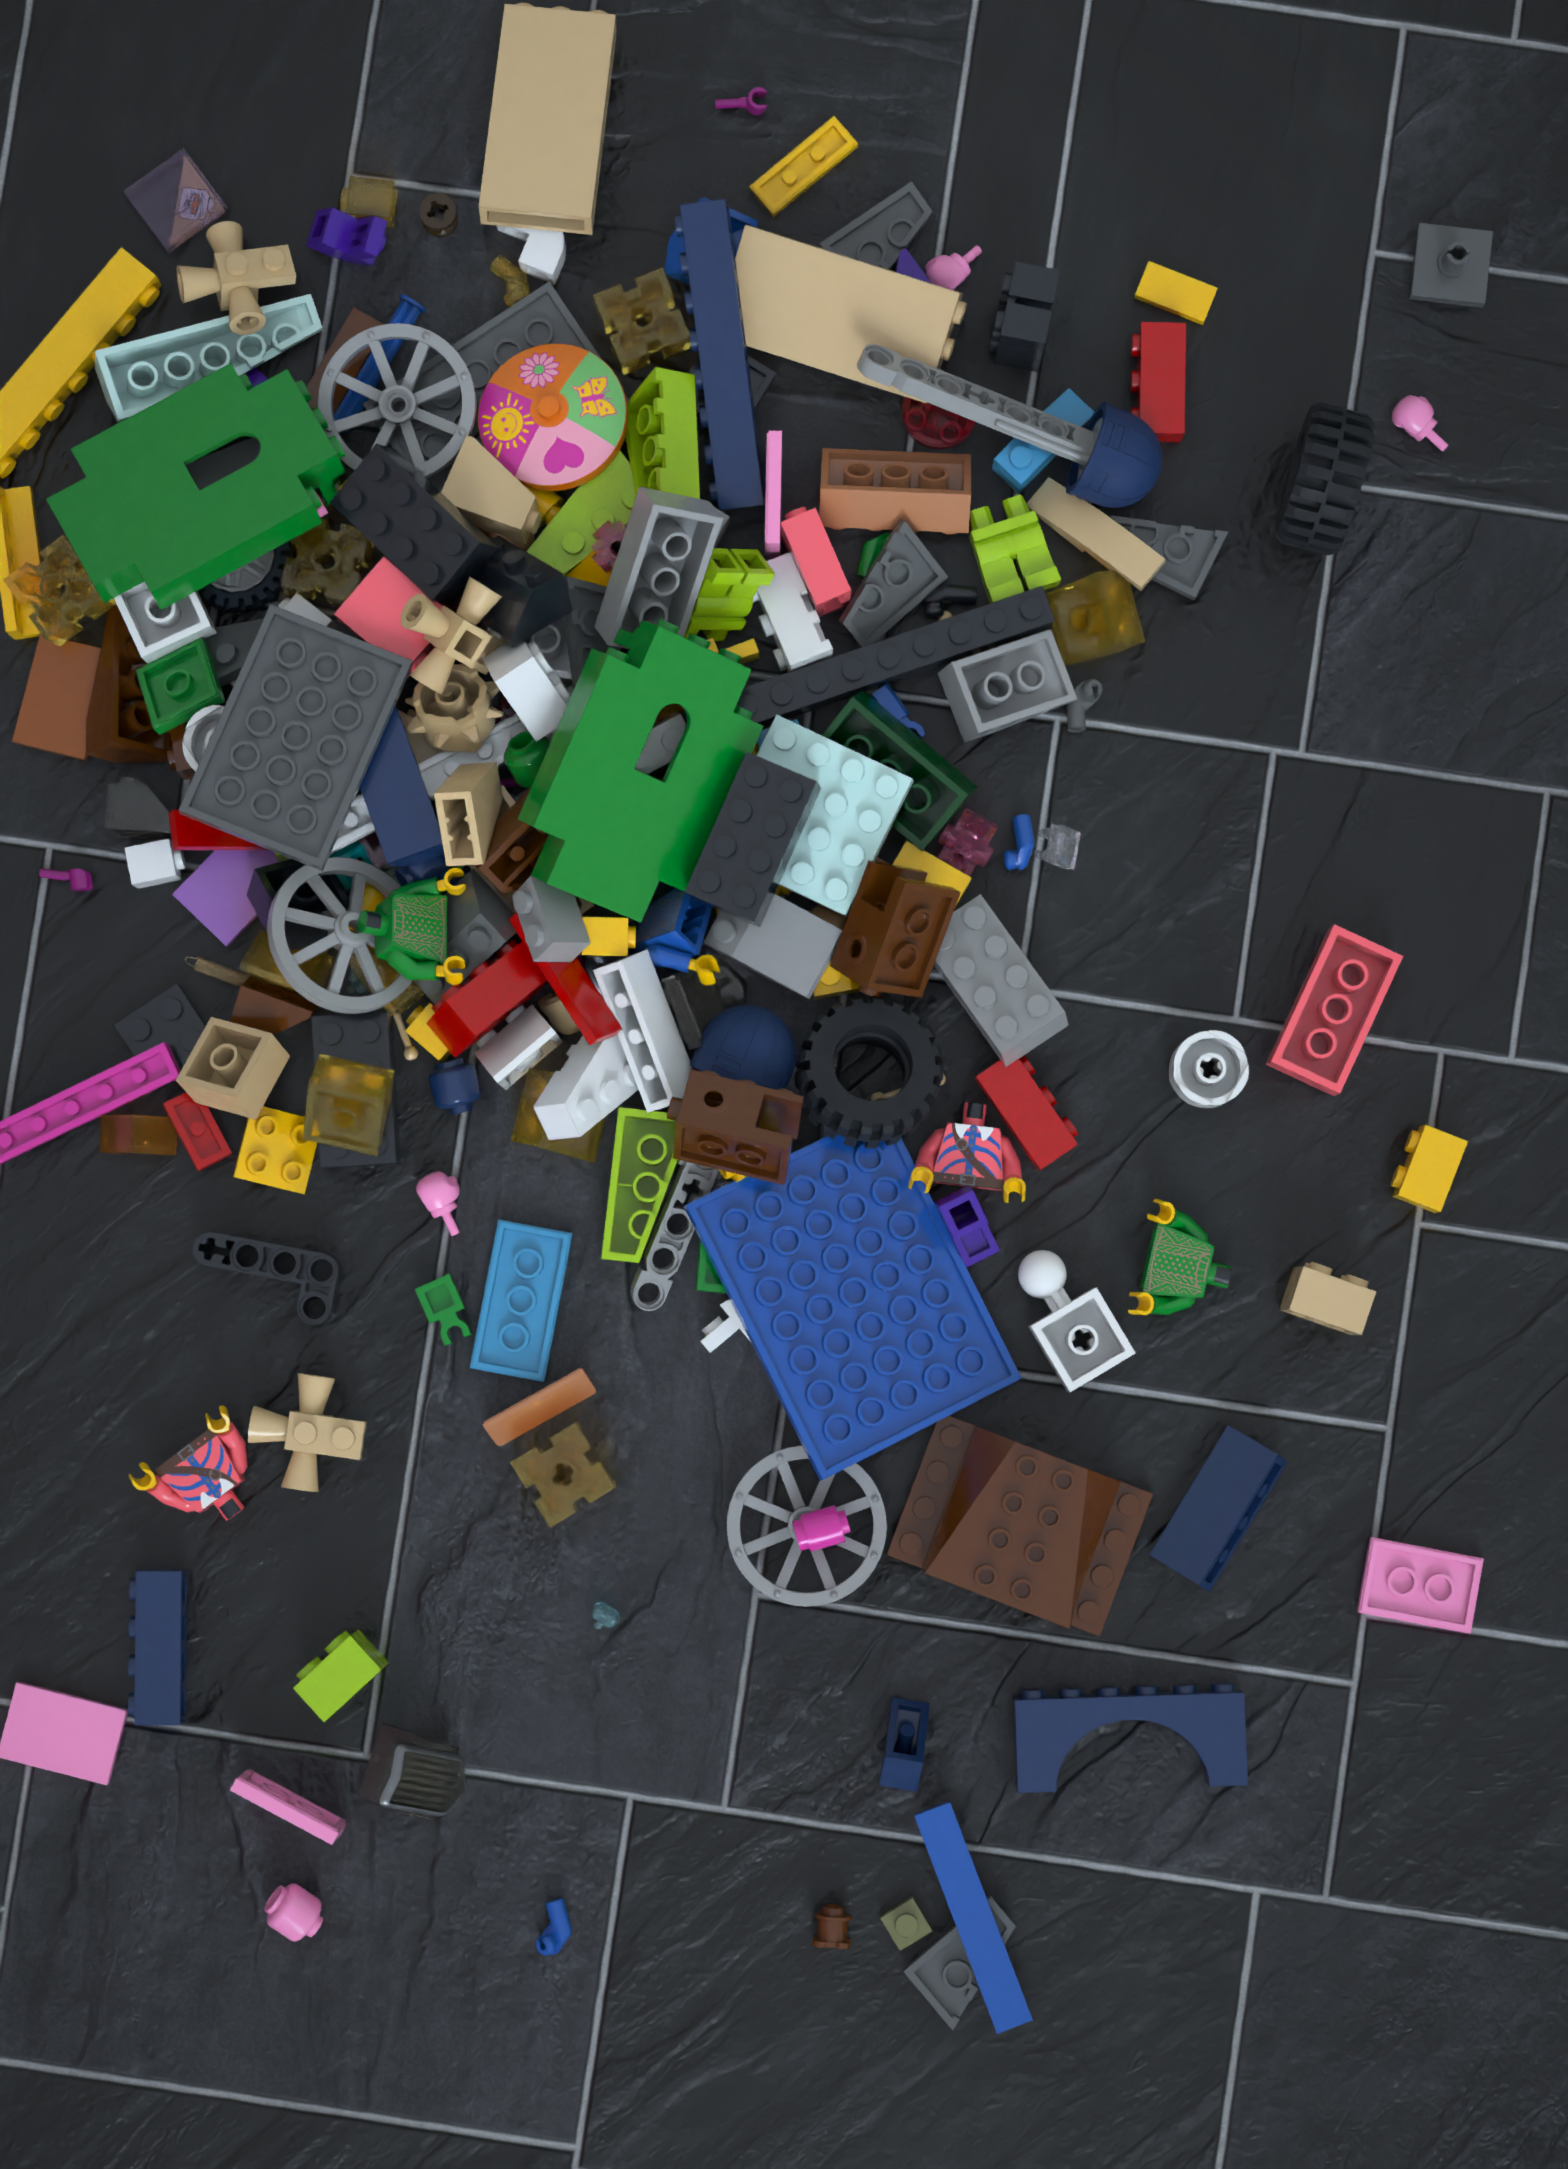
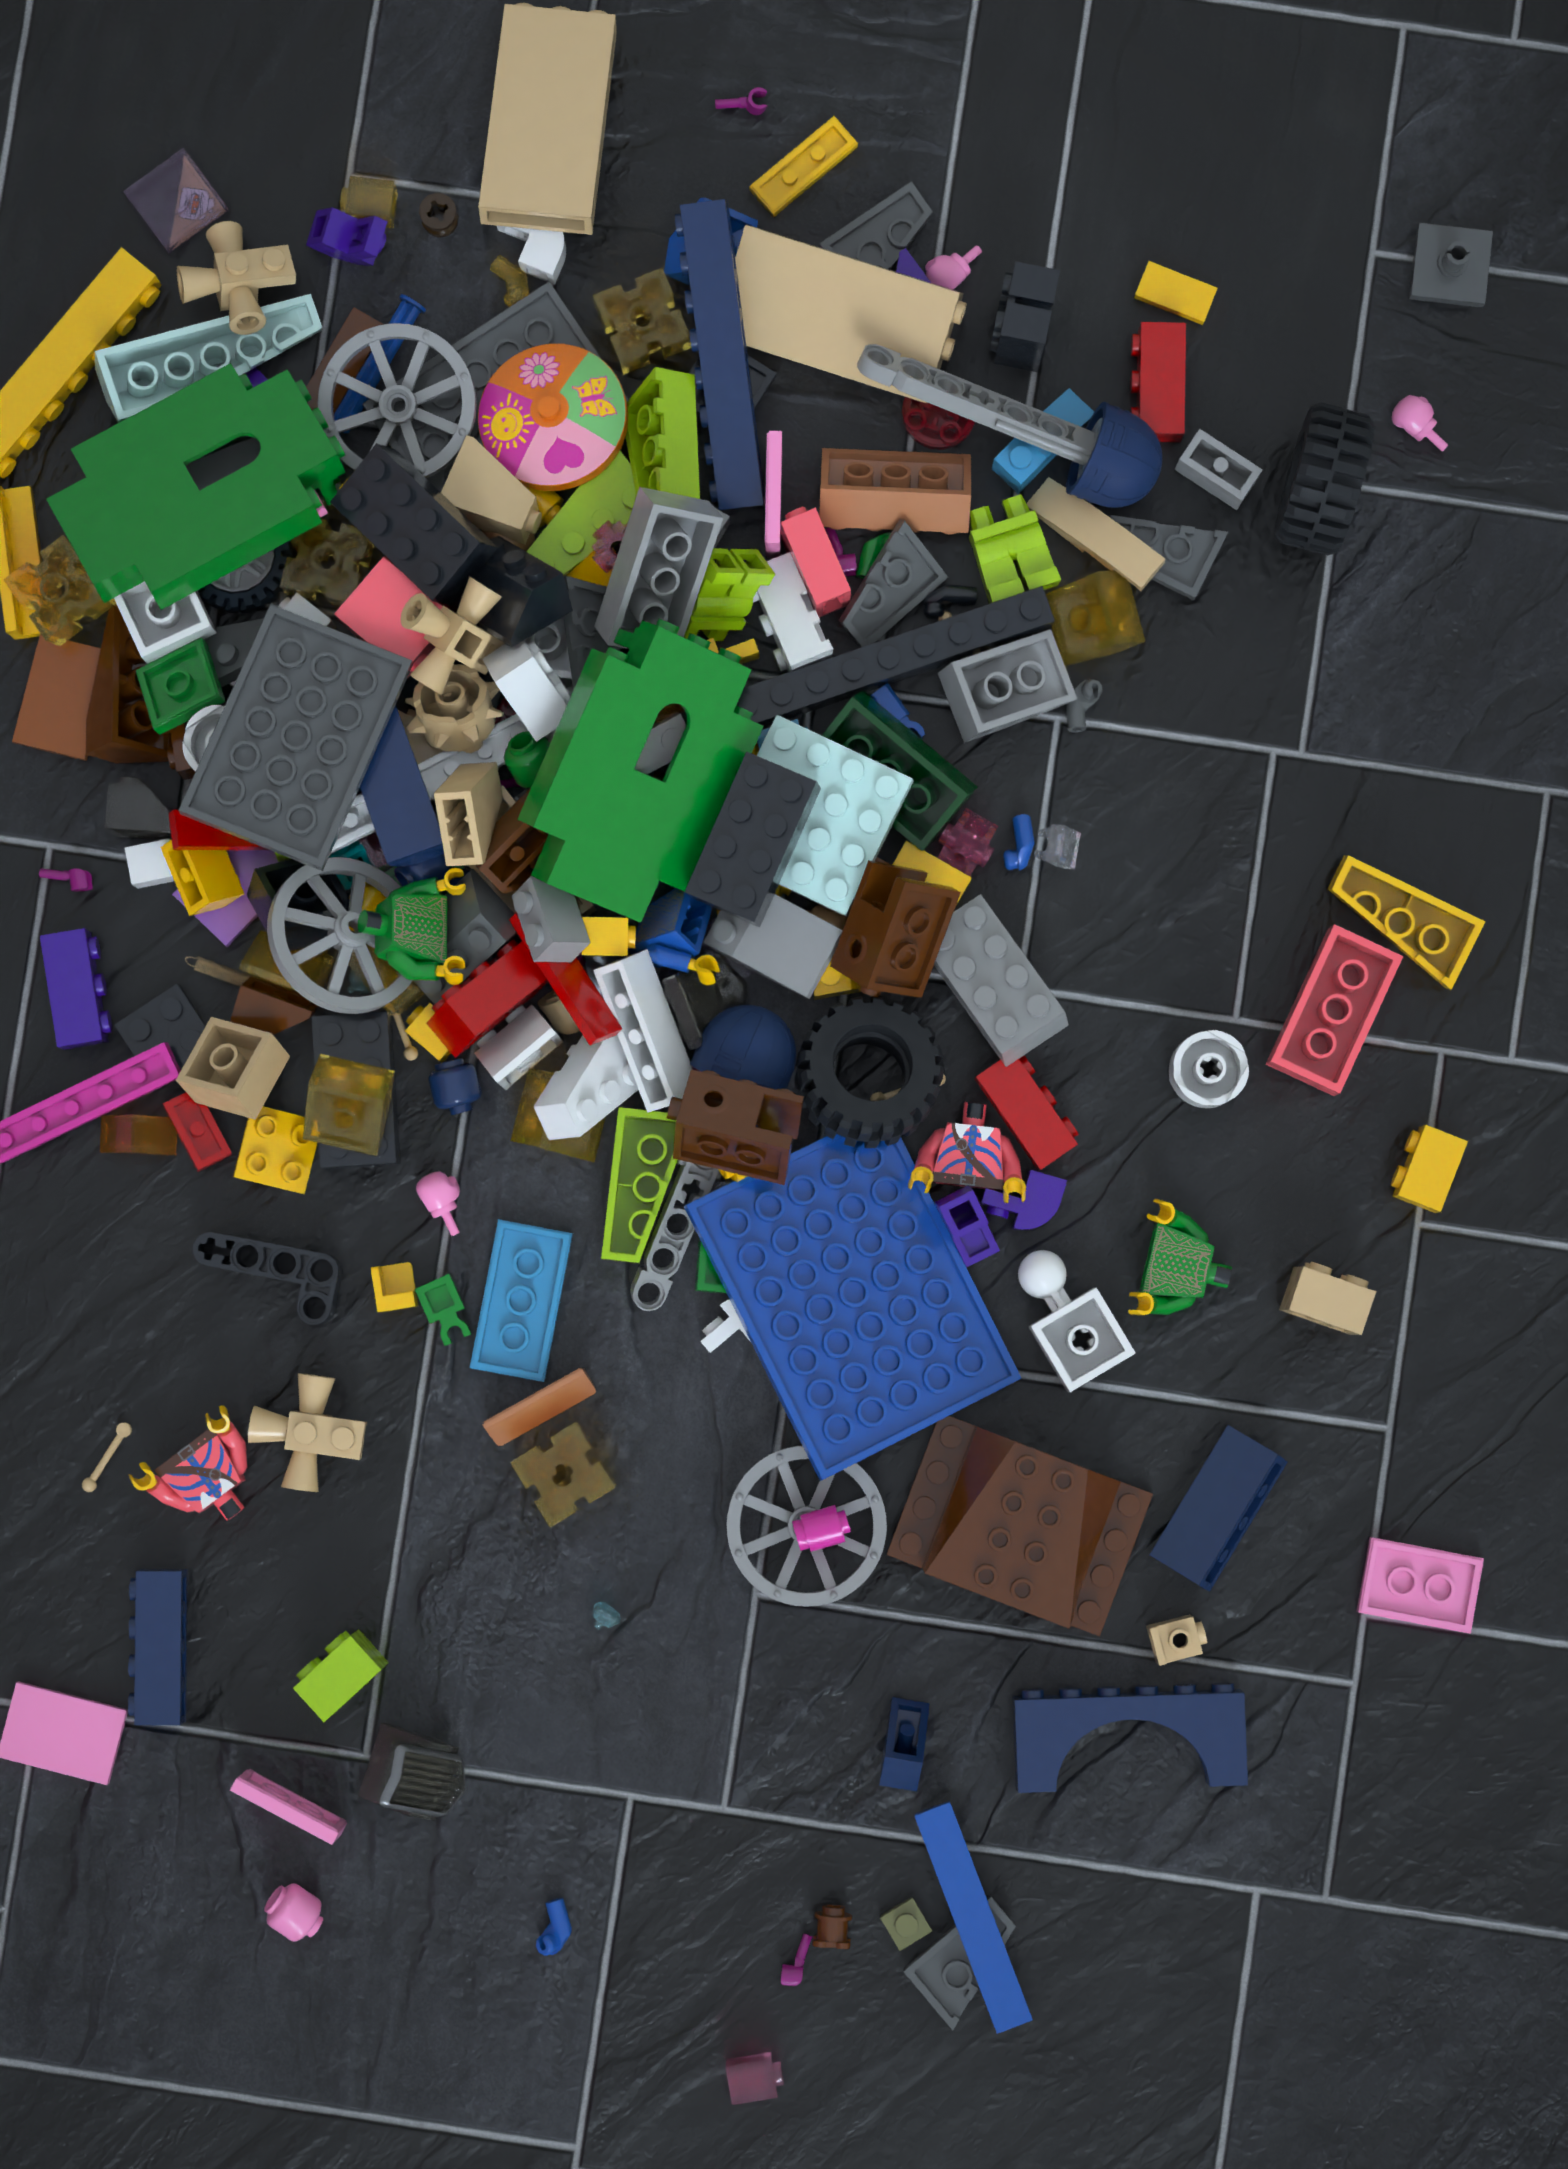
(75, 988): none -> dark purple brick
(123, 1430): none -> tan hinge
(203, 878): none -> yellow brick
(394, 1287): none -> yellow panel
(753, 2078): none -> clear pink brick
(792, 1974): none -> magenta hand
(847, 561): none -> magenta hand
(1040, 1205): none -> dark purple brick
(1162, 1635): none -> tan brick
(1218, 469): none -> light grey brick
(1415, 922): none -> yellow wedge

